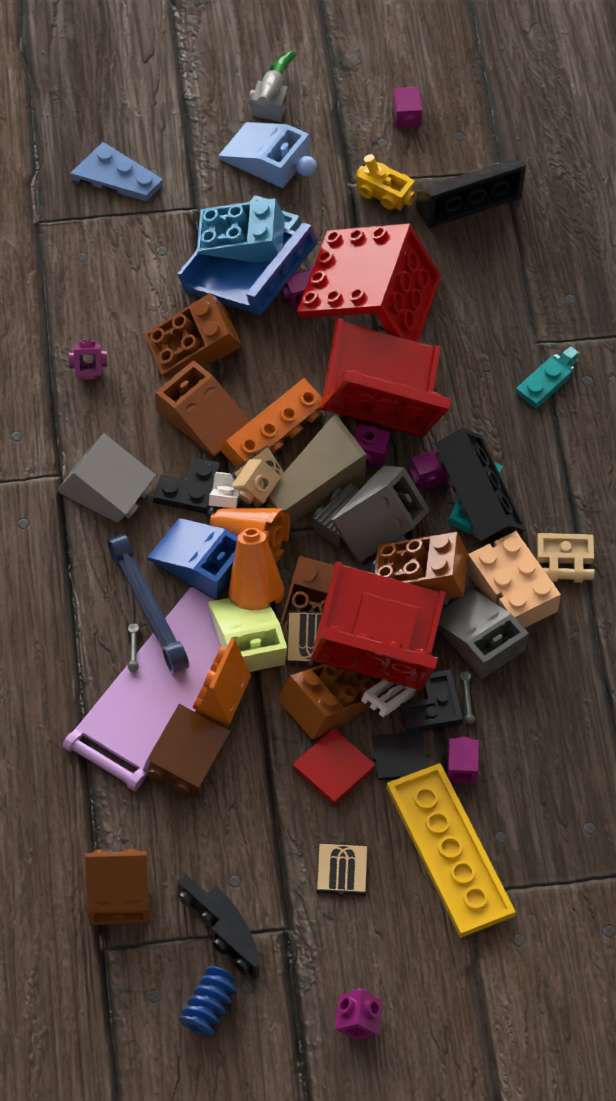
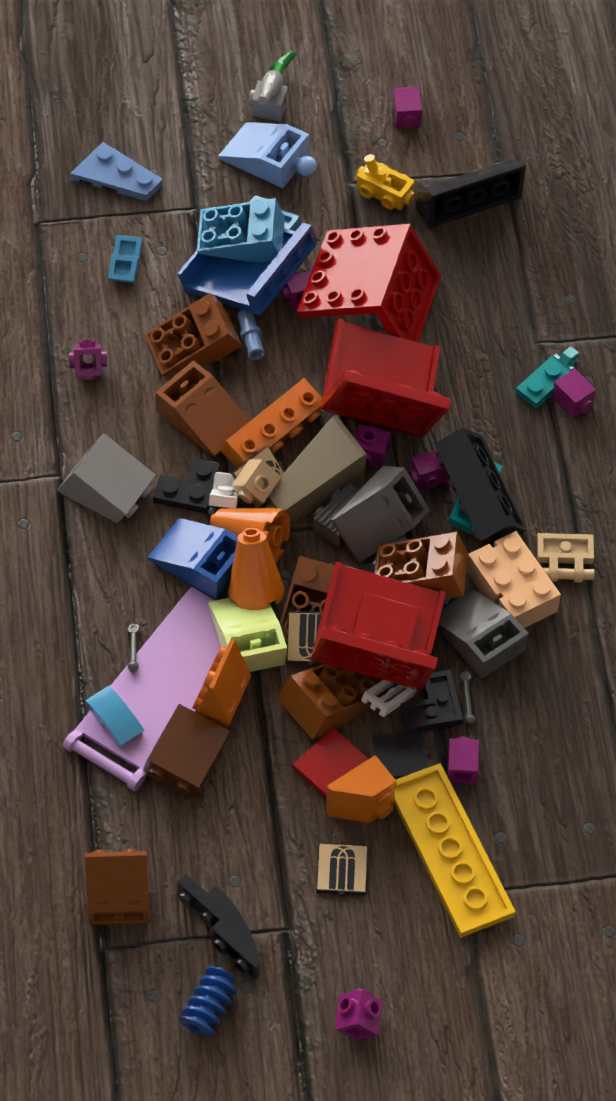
(114, 715): none -> dark azure slope
(125, 259): none -> dark azure slope
(173, 650): dark blue piece -> none
(251, 335): none -> medium blue pin
(362, 793): none -> orange slope
(574, 393): none -> magenta brick

